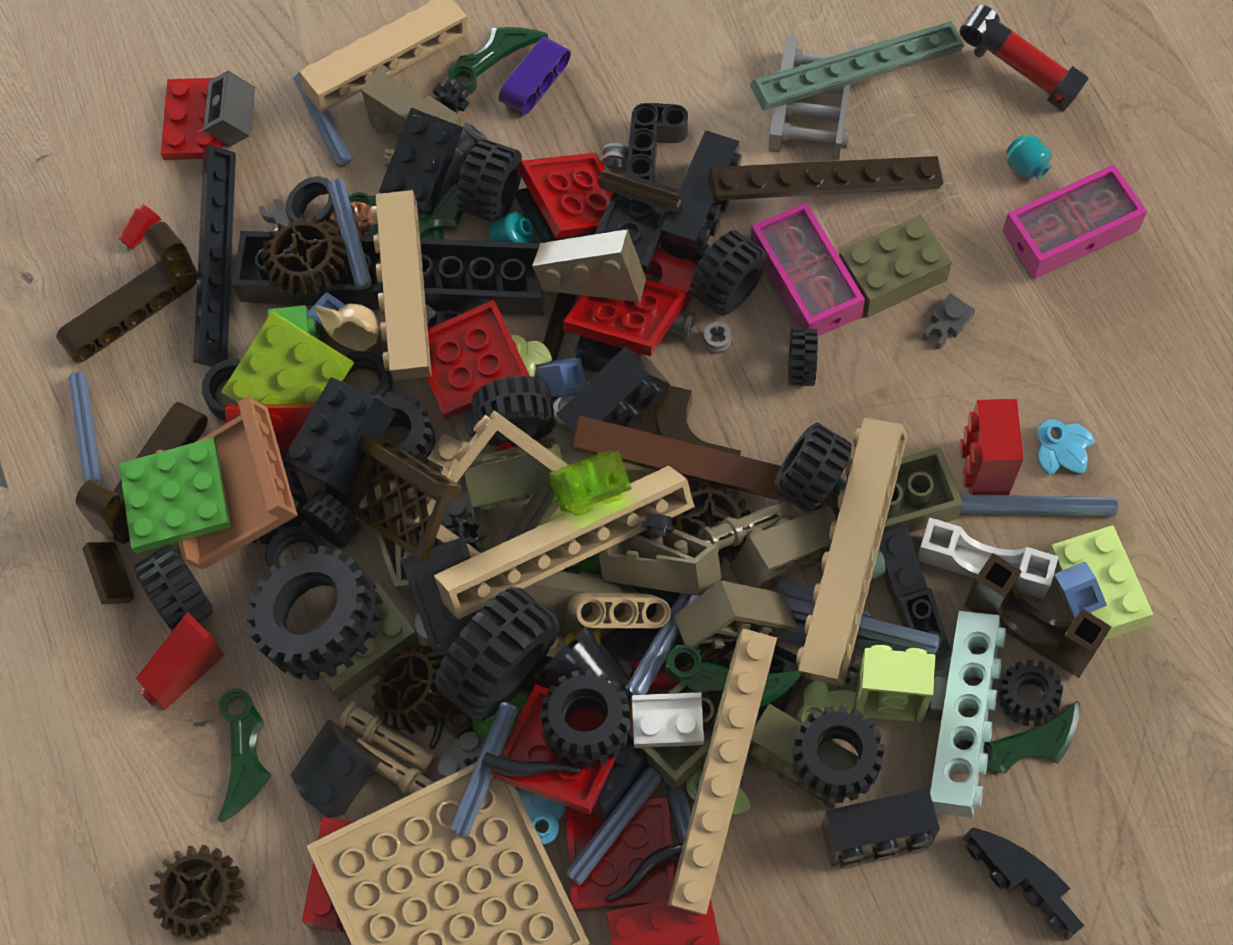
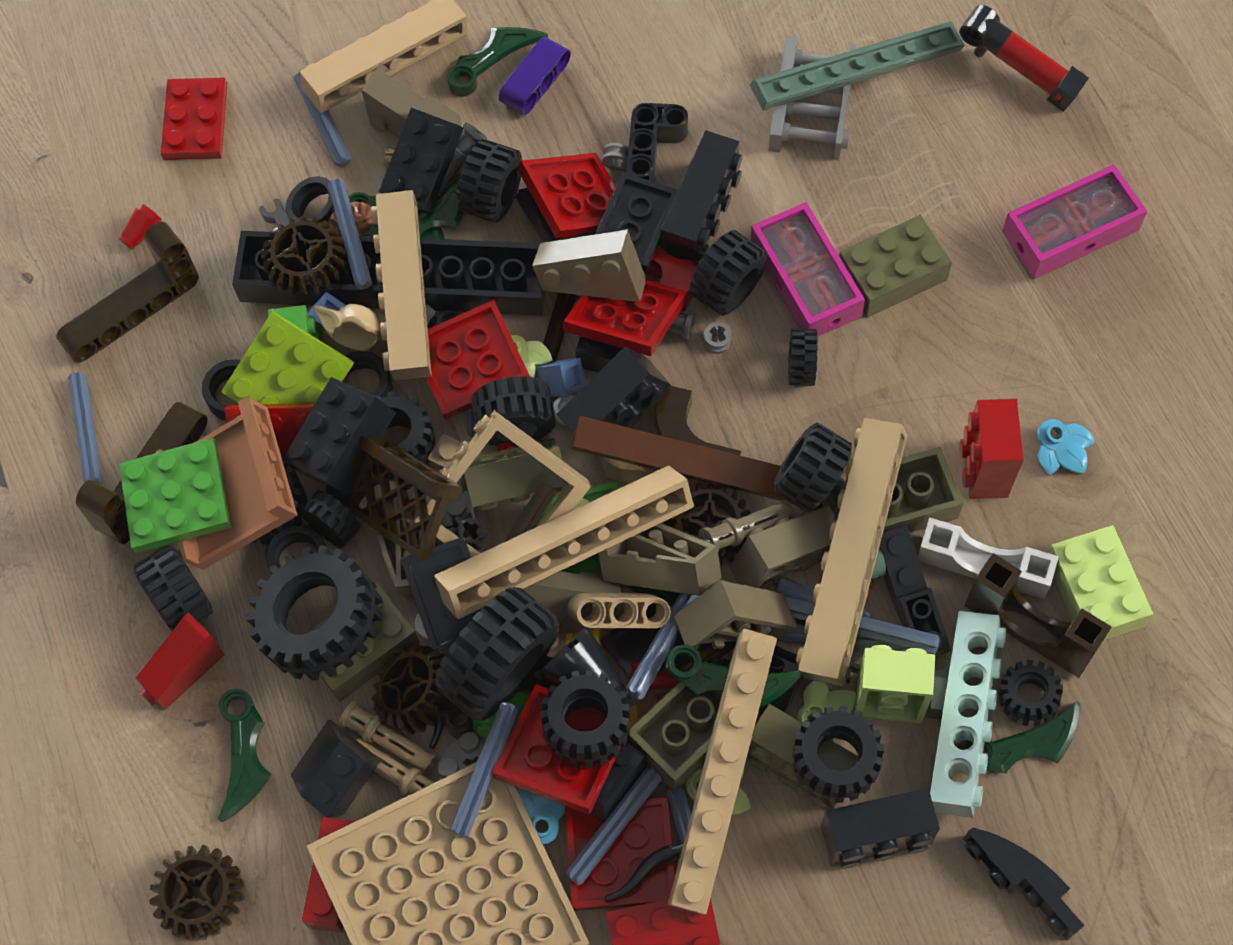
(108, 572): dark brown plate -> none
(214, 256): black plate -> none
(229, 108): dark grey brick -> none
(452, 95): black gear -> none
(512, 228): teal head -> none
(515, 768): black animal -> none
(590, 482): clear neon green brick -> none
(639, 191): dark brown axle -> none
(657, 524): black plate -> none
(667, 720): white plate -> none
(824, 178): dark brown plate -> none
(949, 317): dark grey plate -> none
(1029, 157): teal head -> none
(1039, 505): sand blue axle -> none
(1080, 589): medium blue panel -> none

